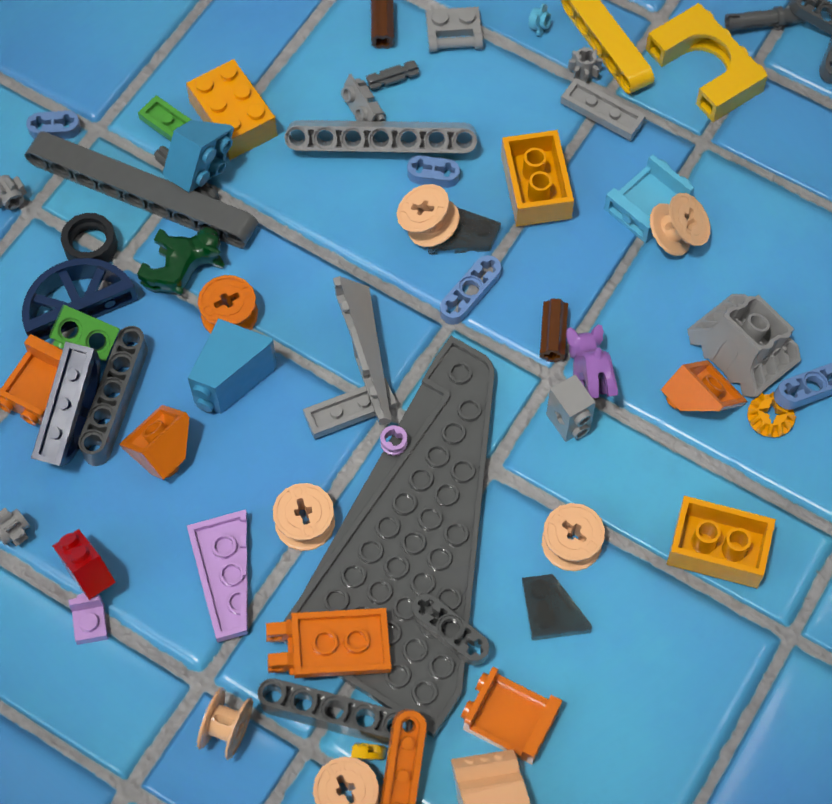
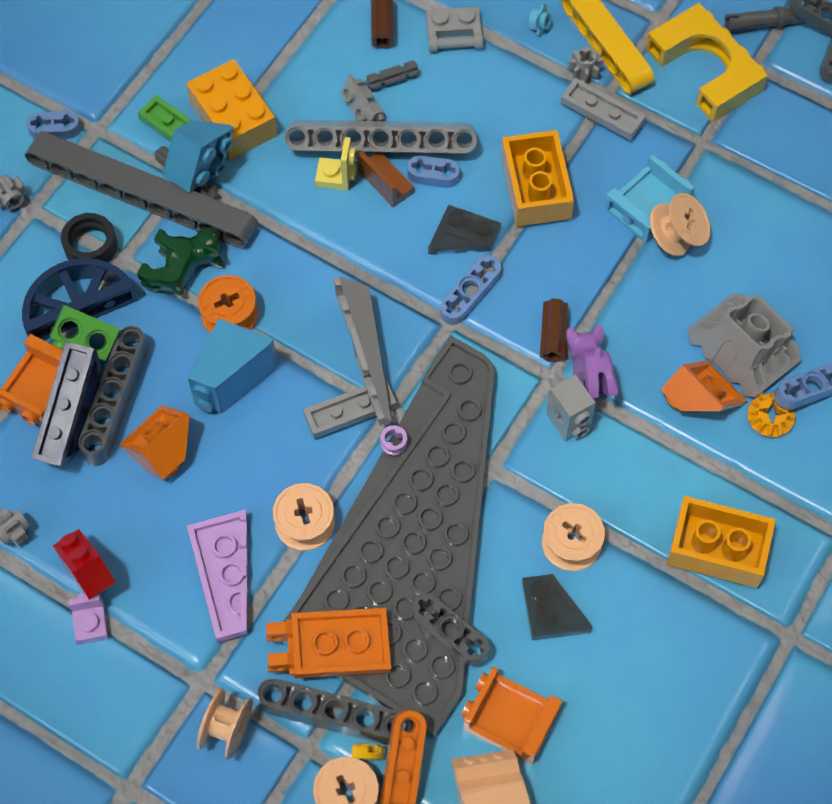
(337, 173): none -> light yellow bracket
(384, 177): none -> dark orange panel
(428, 215): light nougat piece -> none

